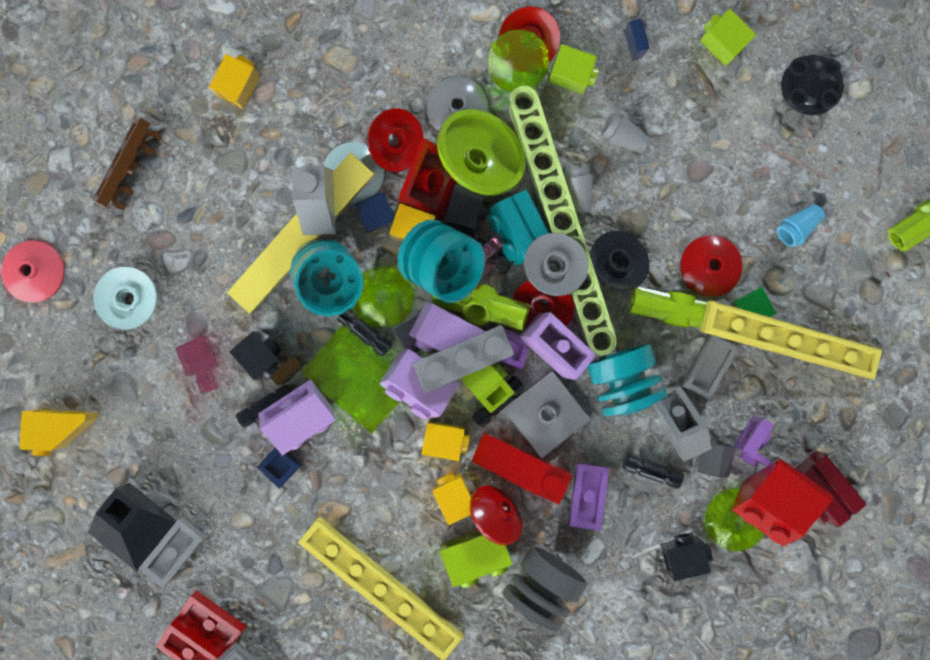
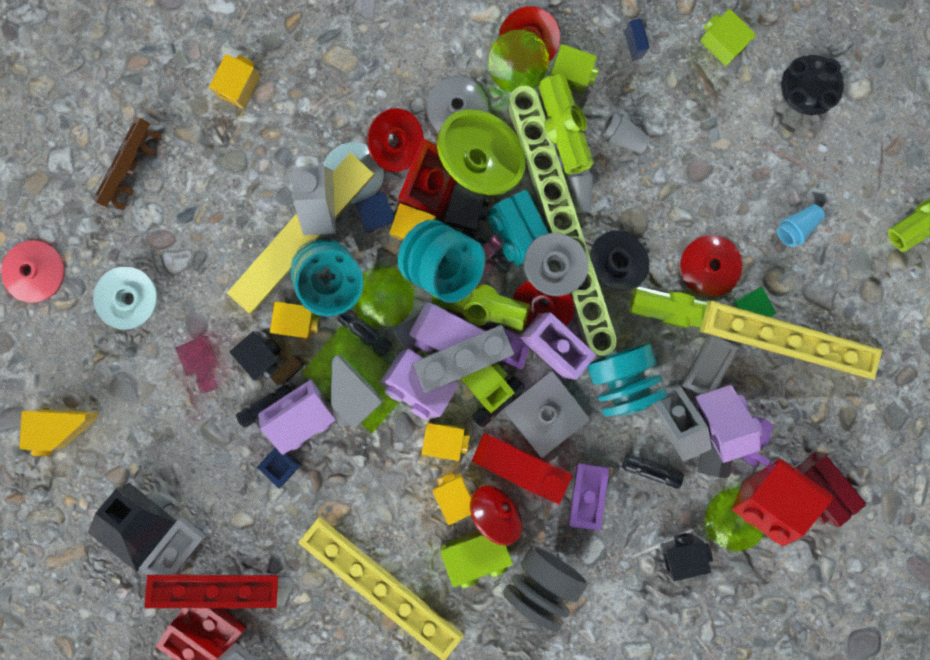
(210, 591): none -> red plate
(294, 320): none -> yellow brick
(351, 394): none -> light grey slope
(565, 124): none -> lime piece
(729, 423): none -> lavender brick

